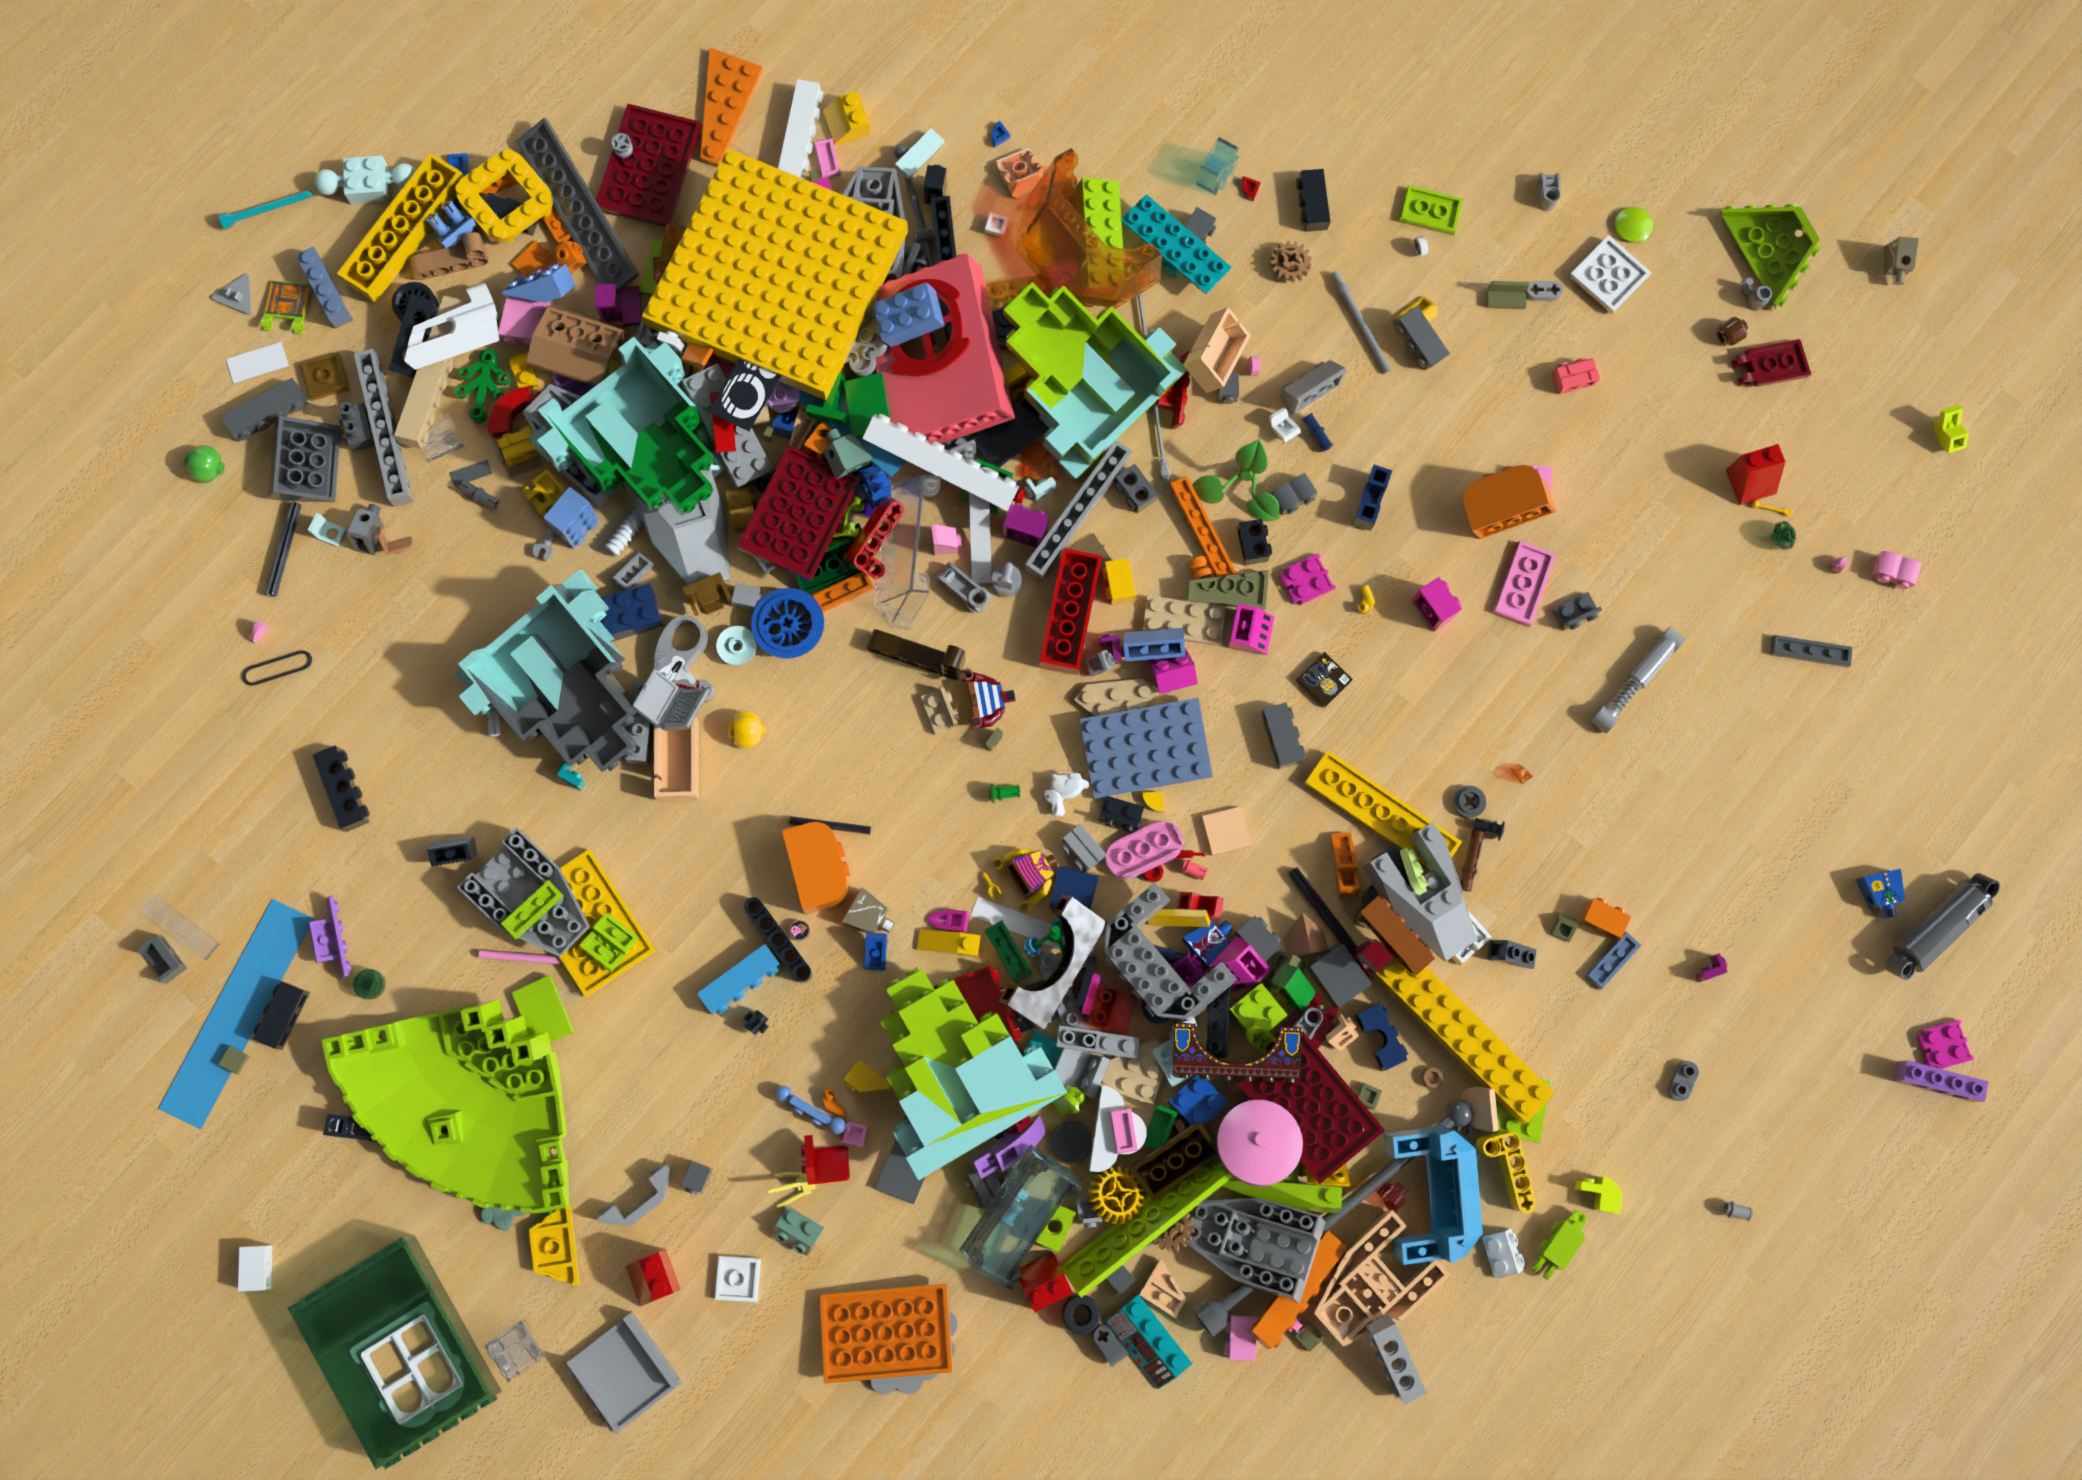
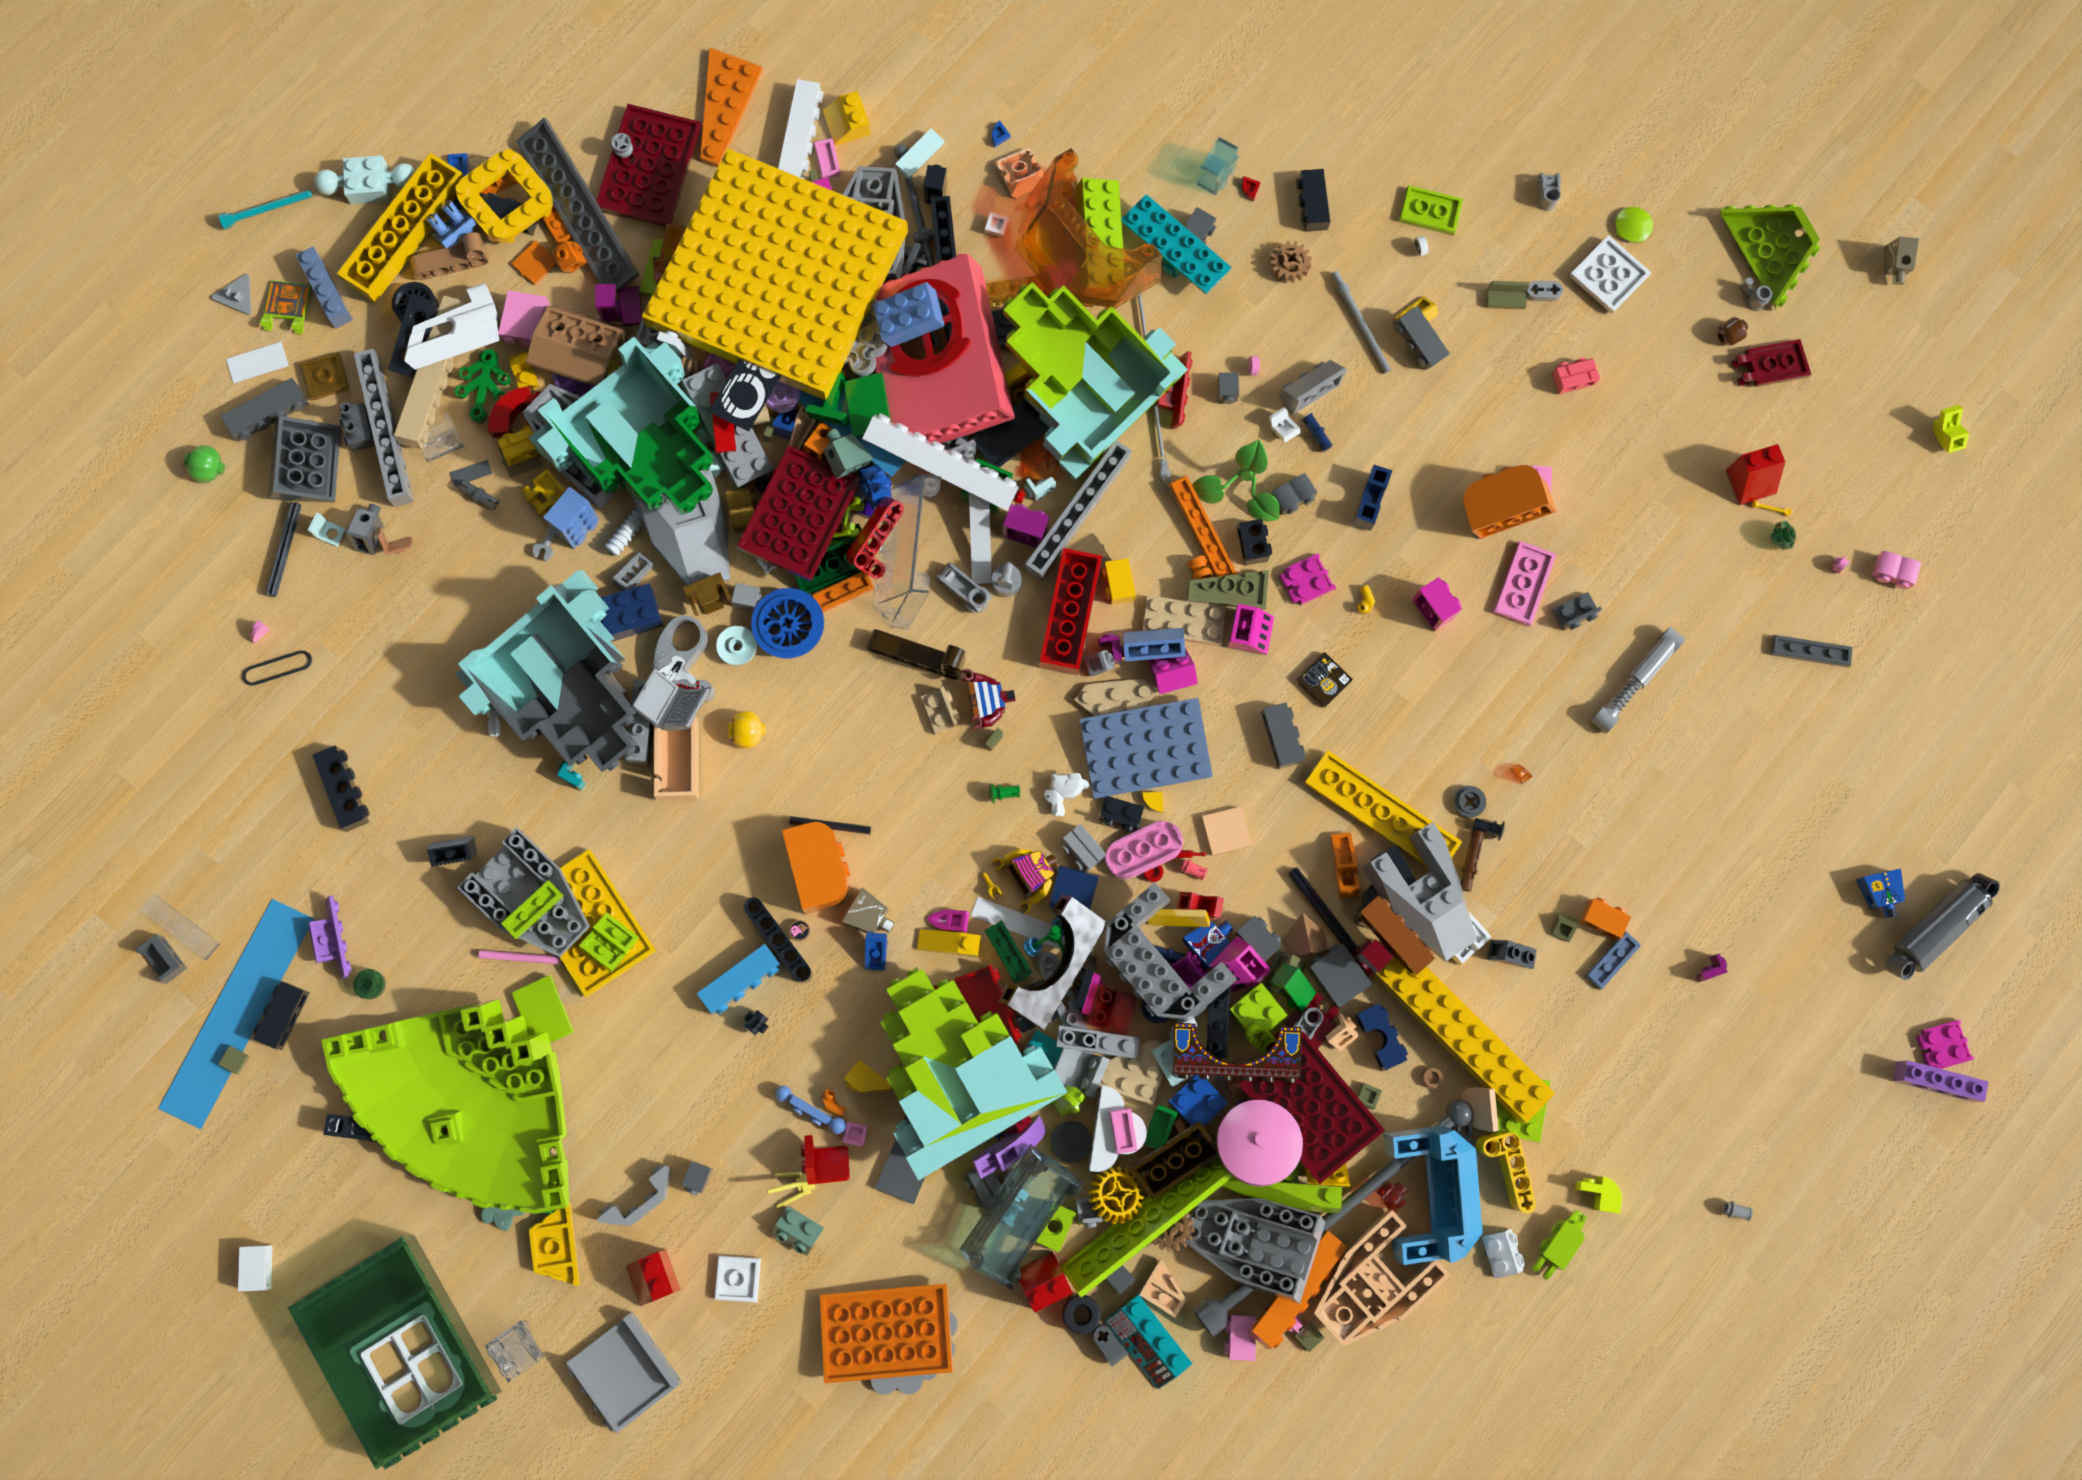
(542, 285): medium blue slope -> none
(697, 356): orange slope -> none
(945, 540): bright pink slope -> none
(1140, 486): dark grey brick -> none
(1216, 350): light nougat piece -> none
(1410, 1385): light grey brick -> none
(1413, 870): yellowish green plate -> none
(1682, 1079): flat silver plate -> none

